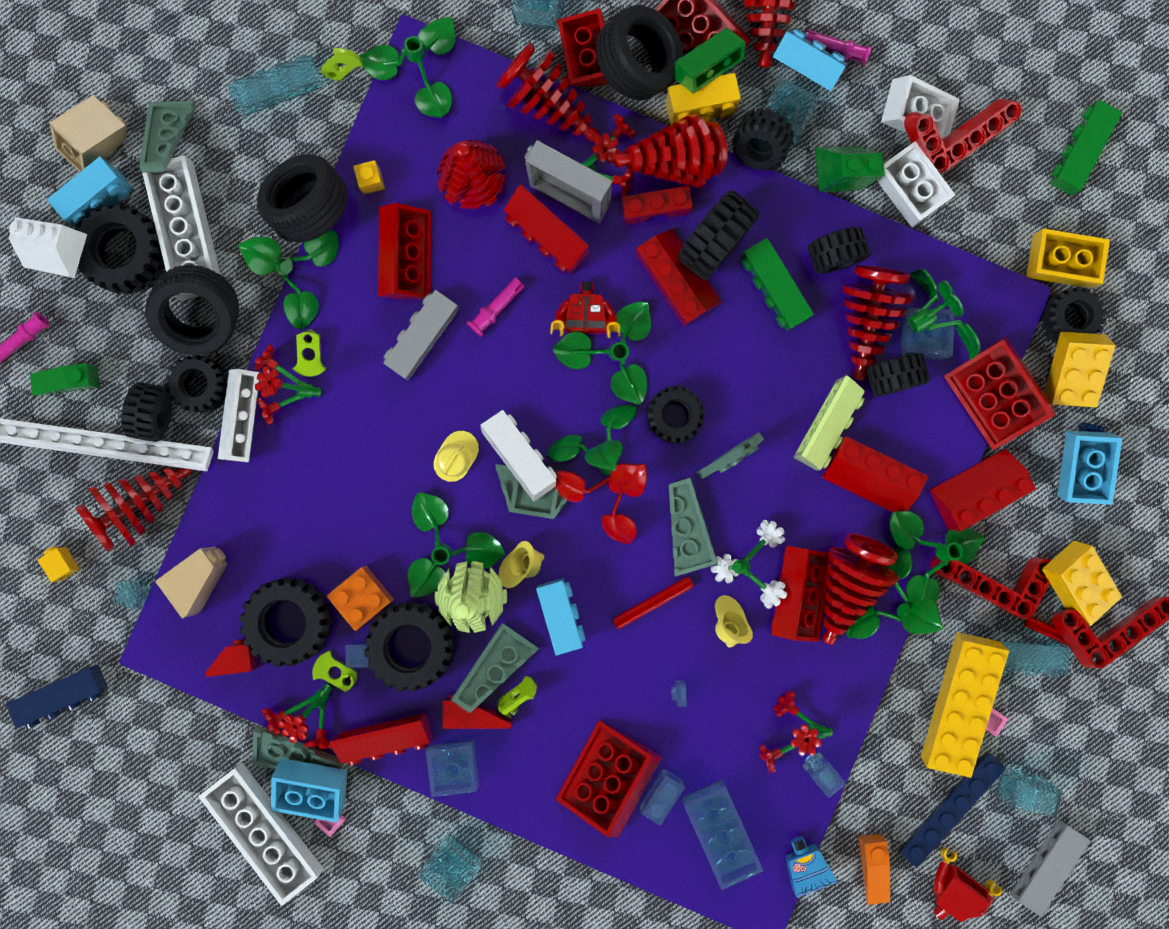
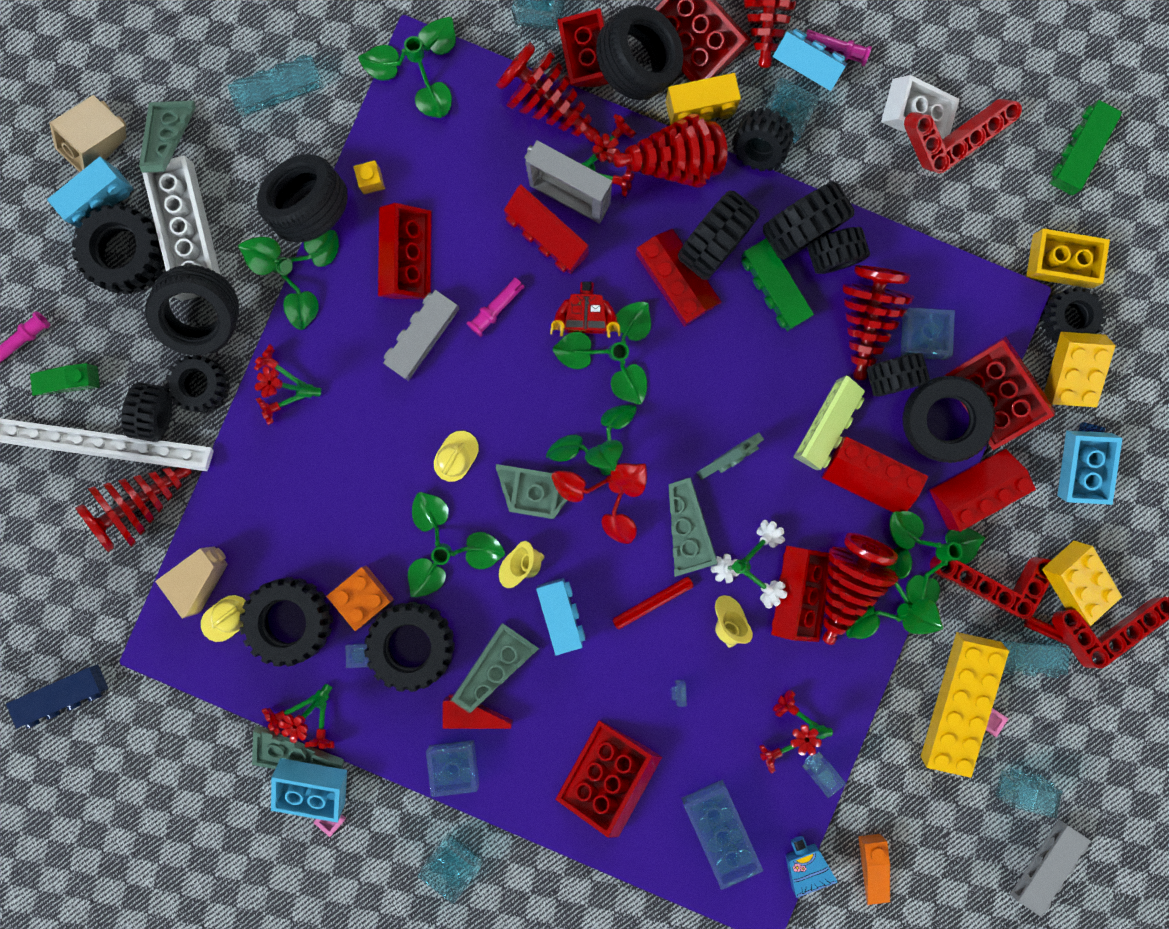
(47, 246): white slope -> none
(58, 563): yellow brick -> none
(131, 594): clear light blue brick -> none
(223, 618): none -> light yellow piece
(233, 659): red slope -> none
(238, 415): white brick -> none
(261, 834): white brick -> none
(304, 366): lime piece -> none
(322, 667): lime piece -> none
(332, 68): lime piece -> none
(382, 738): red slope -> none
(470, 597): yellowish green plant -> none
(471, 174): red plant -> none
(507, 703): lime piece -> none
(518, 455): white brick -> none
(662, 797): clear light blue brick -> none
(668, 202): red arch -> none
(694, 409): black tyre -> none
(709, 60): green brick -> none
(808, 220): none -> black tyre
(847, 168): green slope -> none
(914, 184): white slope -> none
(925, 318): green plant -> none
(951, 810): dark blue plate -> none
(959, 893): red torso -> none
(980, 419): none -> black tyre

